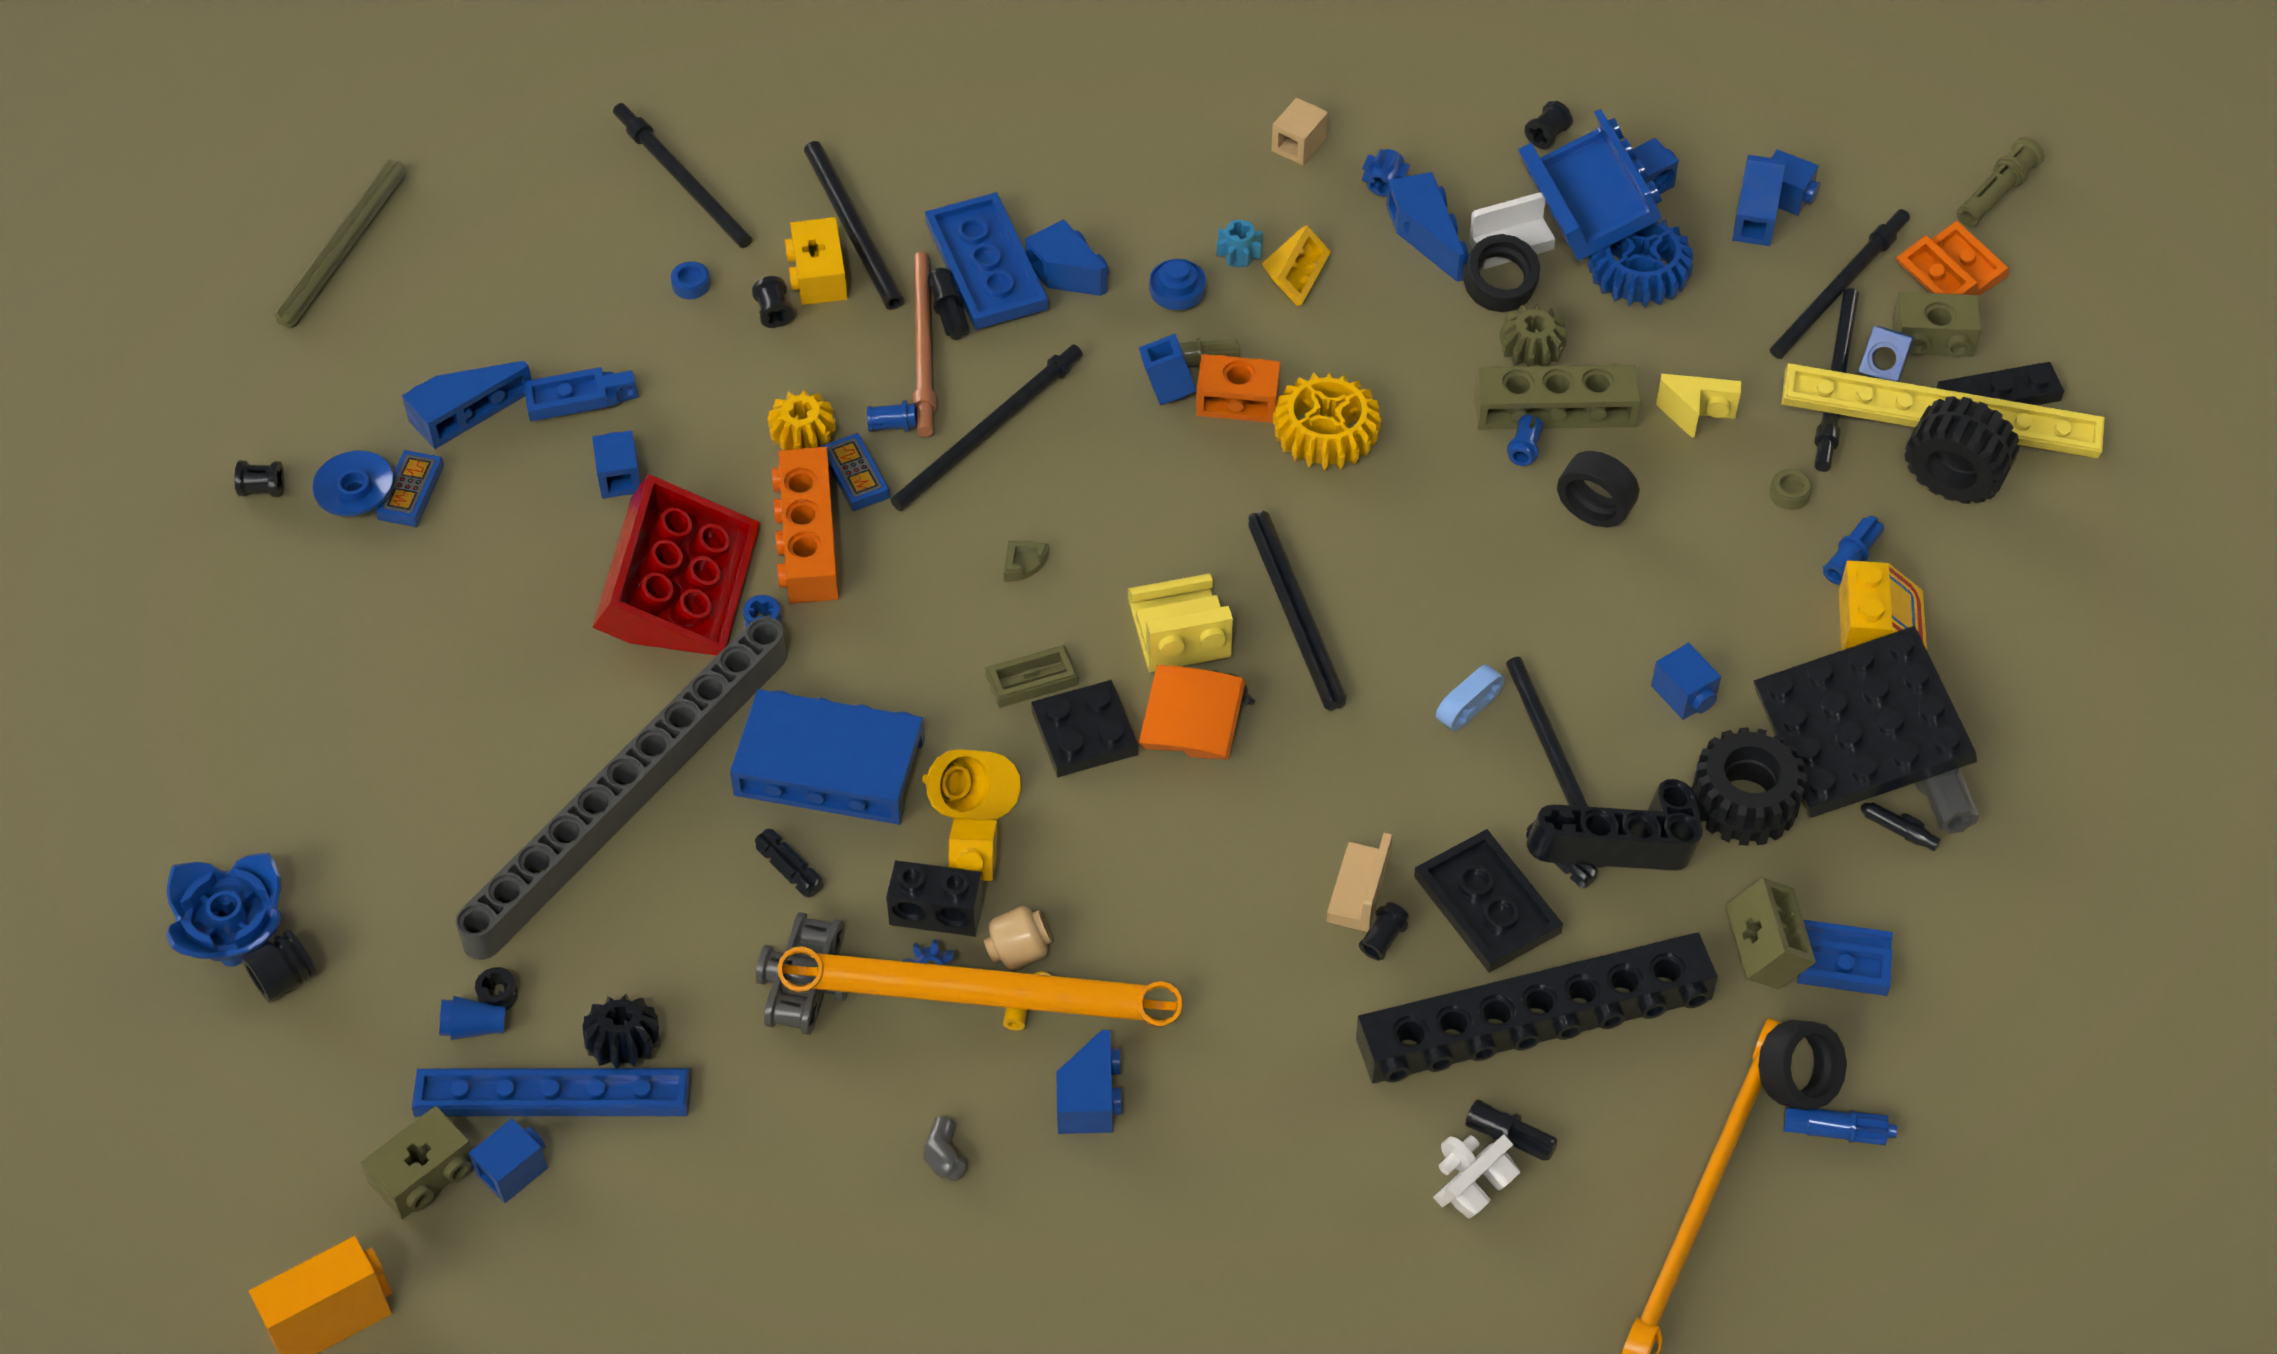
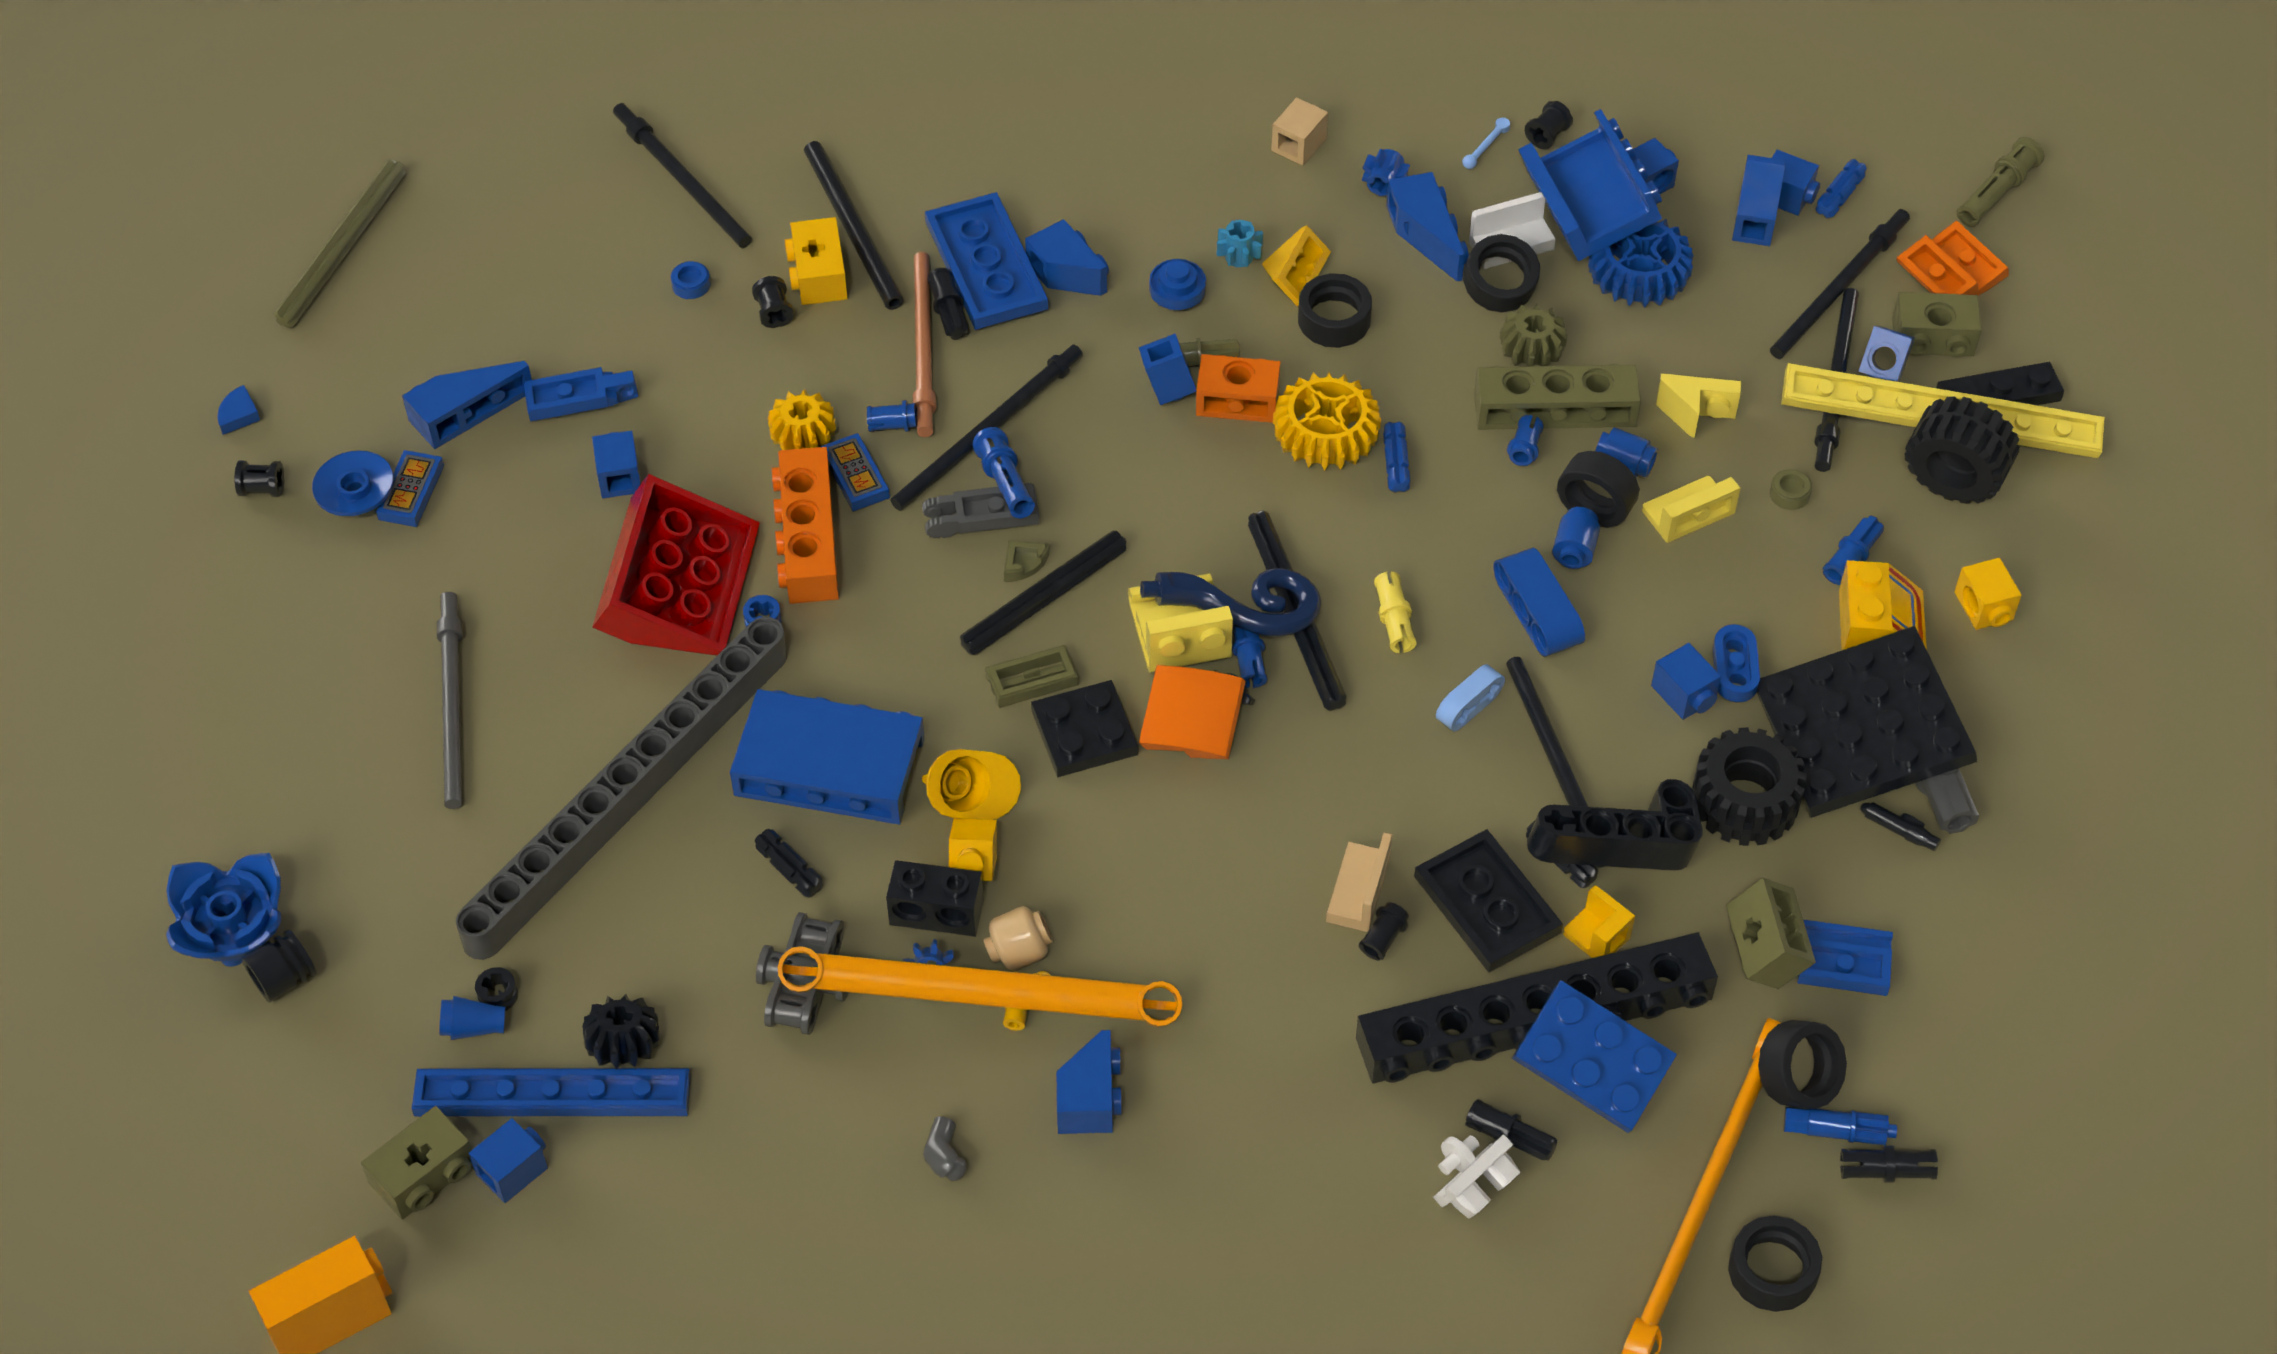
(236, 411): none -> blue tile
(449, 634): none -> dark grey bar
(974, 511): none -> dark grey hinge
(1016, 497): none -> blue pin
(1043, 592): none -> black axle
(1193, 591): none -> dark blue plant
(1249, 650): none -> blue axle
(1334, 288): none -> black tyre
(1395, 612): none -> light yellow pin
(1396, 457): none -> blue axle
(1501, 126): none -> light blue hinge
(1539, 601): none -> blue beam
(1576, 538): none -> blue brick
(1594, 1056): none -> blue plate
(1601, 925): none -> yellow panel
(1630, 450): none -> blue brick
(1692, 507): none -> light yellow panel
(1739, 666): none -> blue plate
(1779, 1231): none -> black tyre
(1841, 188): none -> blue axle
(1888, 1164): none -> black pin
(1988, 593): none -> yellow brick

